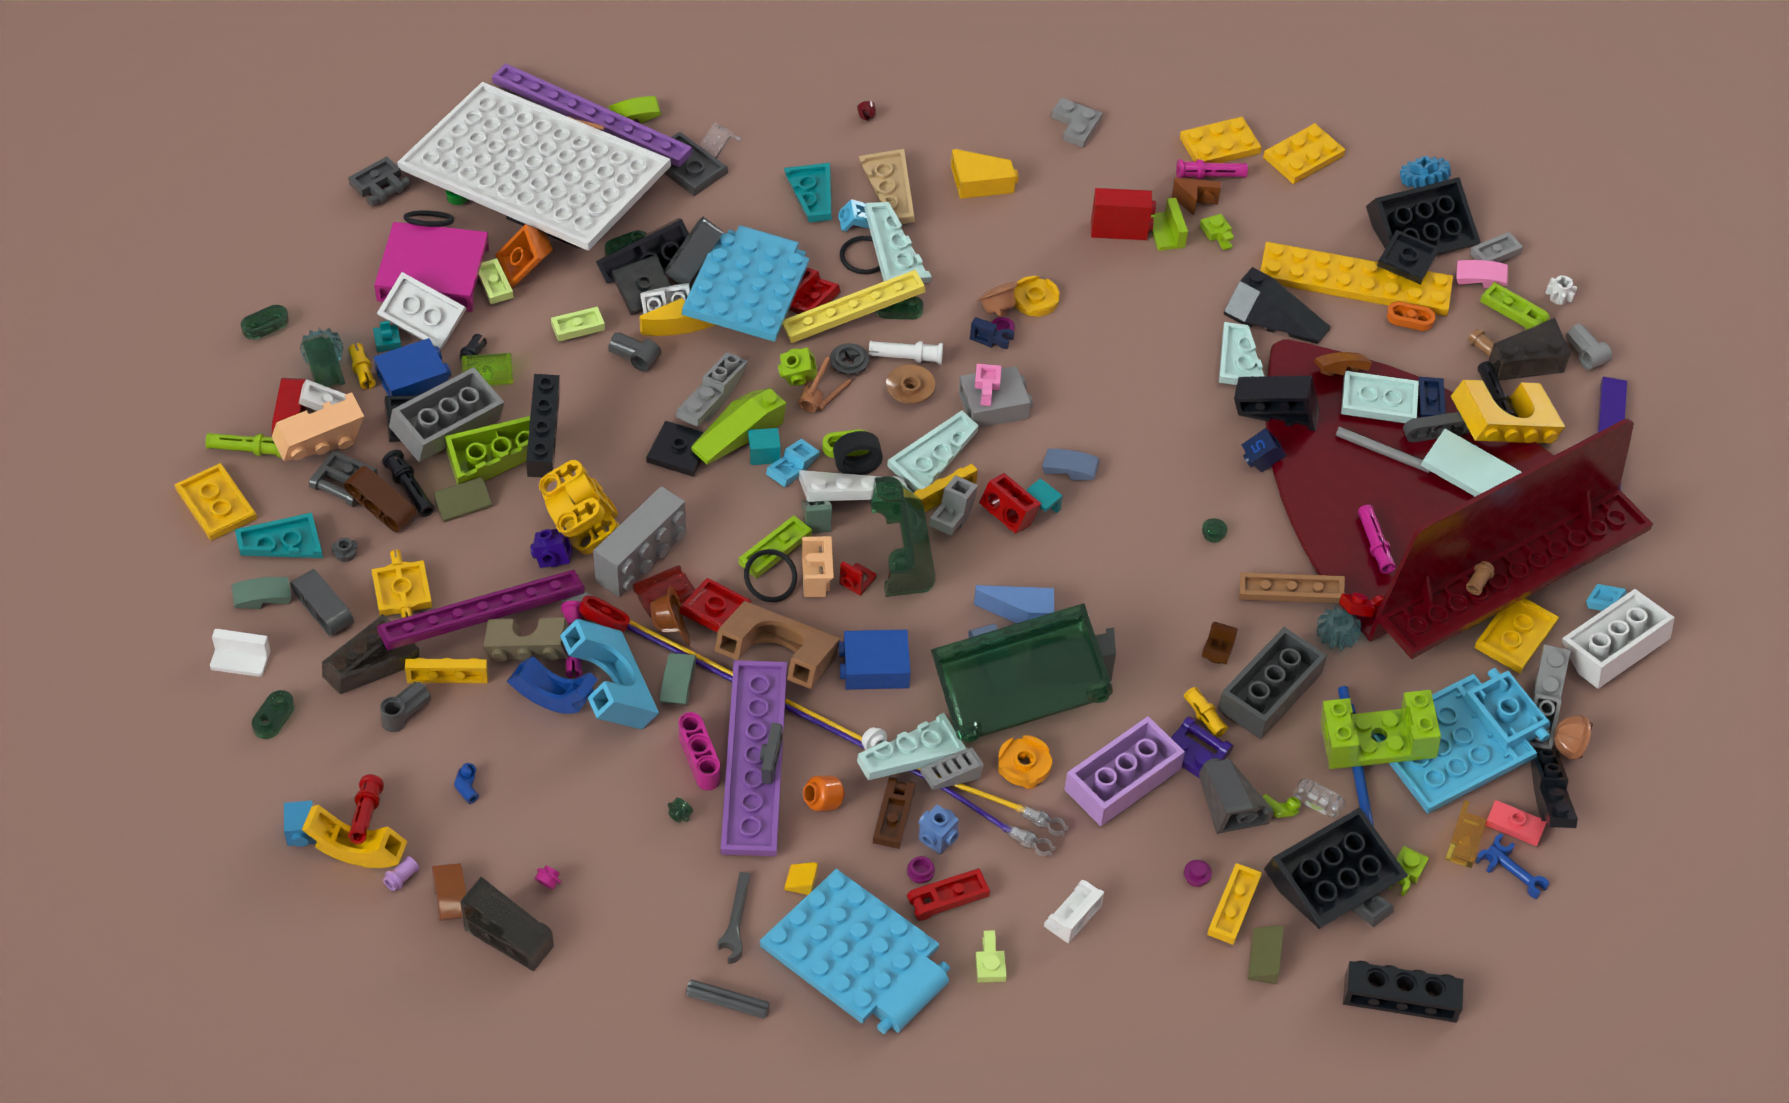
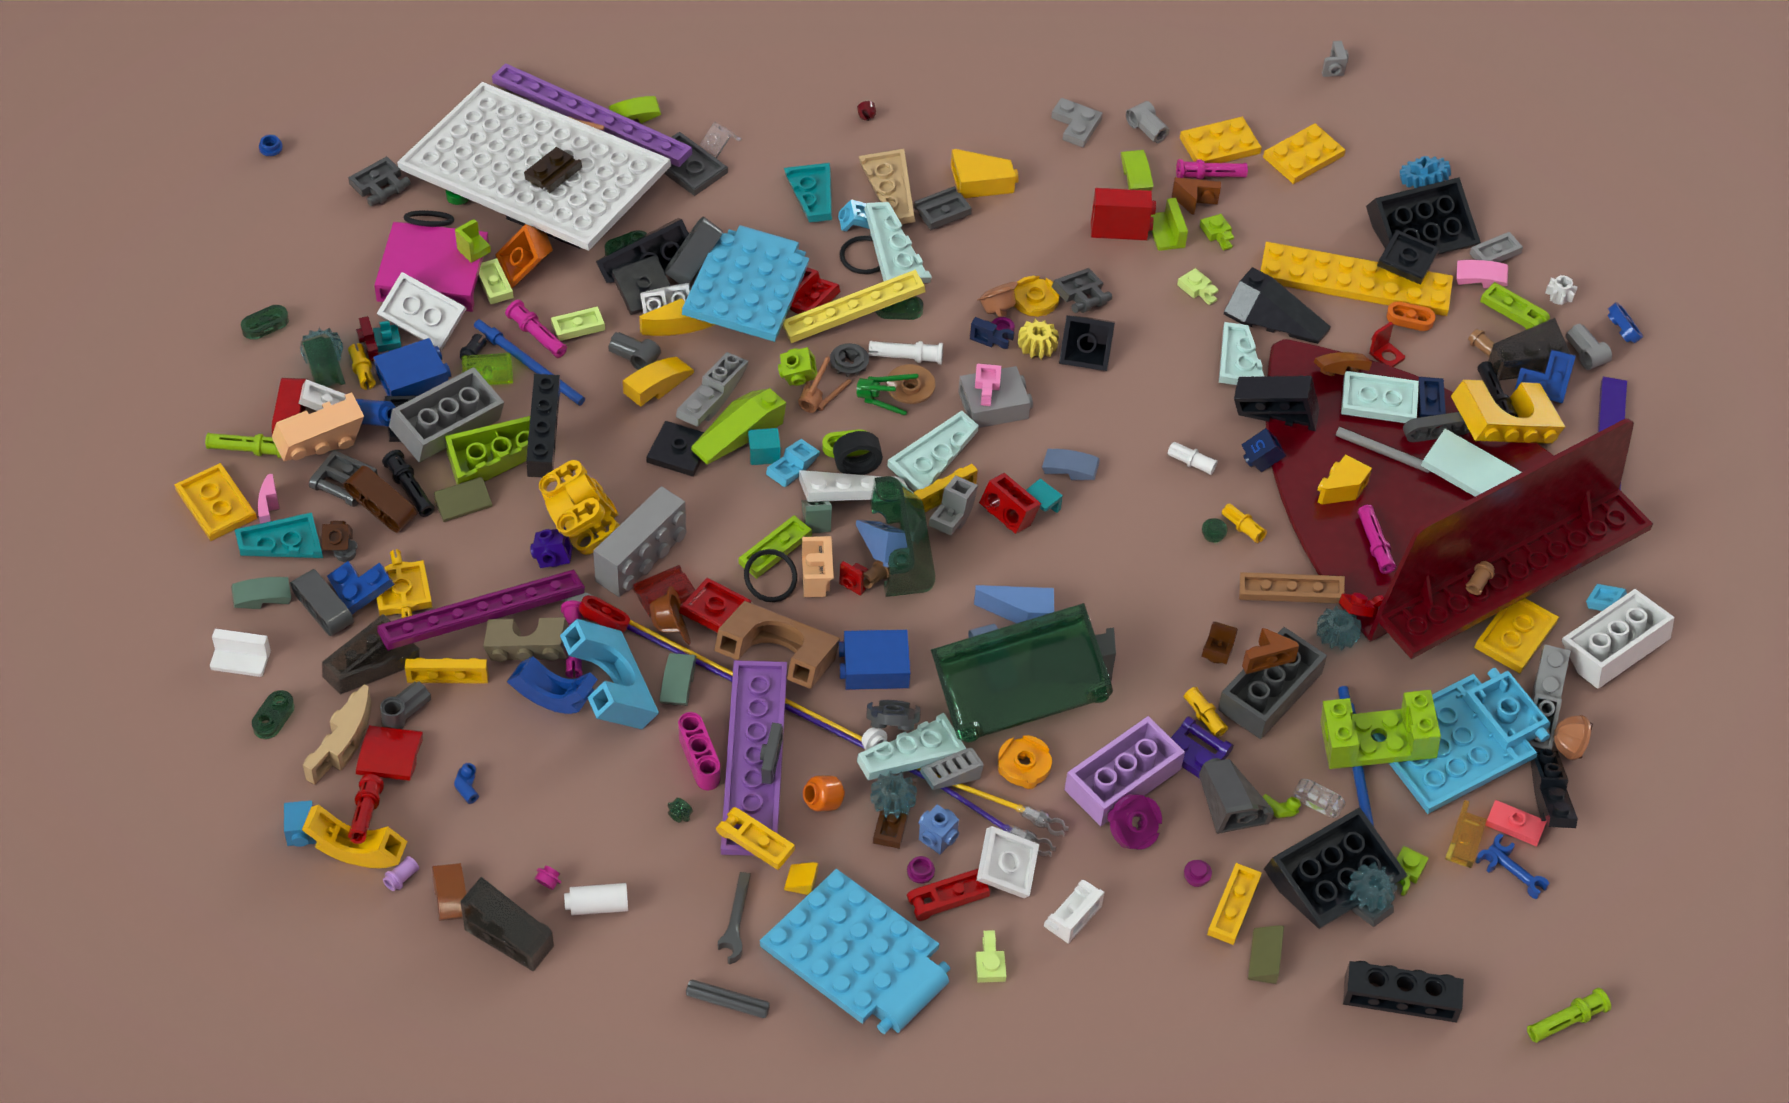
(267, 499): none -> bright pink slope
(270, 145): none -> blue plate
(336, 536): none -> reddish brown bracket
(347, 729): none -> tan slope
(361, 590): none -> blue plate
(366, 336): none -> dark red plate
(376, 412): none -> blue brick
(389, 752): none -> red slope
(470, 242): none -> lime panel
(496, 338): none -> blue bar
(529, 323): none -> dark pink pin
(553, 169): none -> dark brown plate
(597, 899): none -> white brick
(656, 379): none -> yellow slope
(756, 838): none -> yellow plate
(871, 388): none -> green plant
(875, 574): none -> medium nougat pin
(881, 538): none -> medium blue slope
(893, 714): none -> dark grey plate
(893, 794): none -> clear light blue gear
(942, 208): none -> dark grey plate
(1007, 862): none -> white plate
(1038, 339): none -> light yellow gear
(1077, 286): none -> dark grey plate
(1087, 342): none -> black slope
(1121, 821): none -> magenta plate
(1137, 170): none -> lime slope
(1146, 119): none -> light grey piece
(1192, 458): none -> white axle
(1197, 284): none -> yellowish green plate
(1244, 523): none -> yellow axle
(1272, 652): none -> dark orange slope
(1336, 63): none -> light grey bracket
(1345, 481): none -> yellow slope
(1372, 887): none -> clear light blue gear
(1381, 344): none -> red bracket
(1555, 377): none -> blue plate
(1579, 1011): none -> lime pin
(1620, 317): none -> blue plate

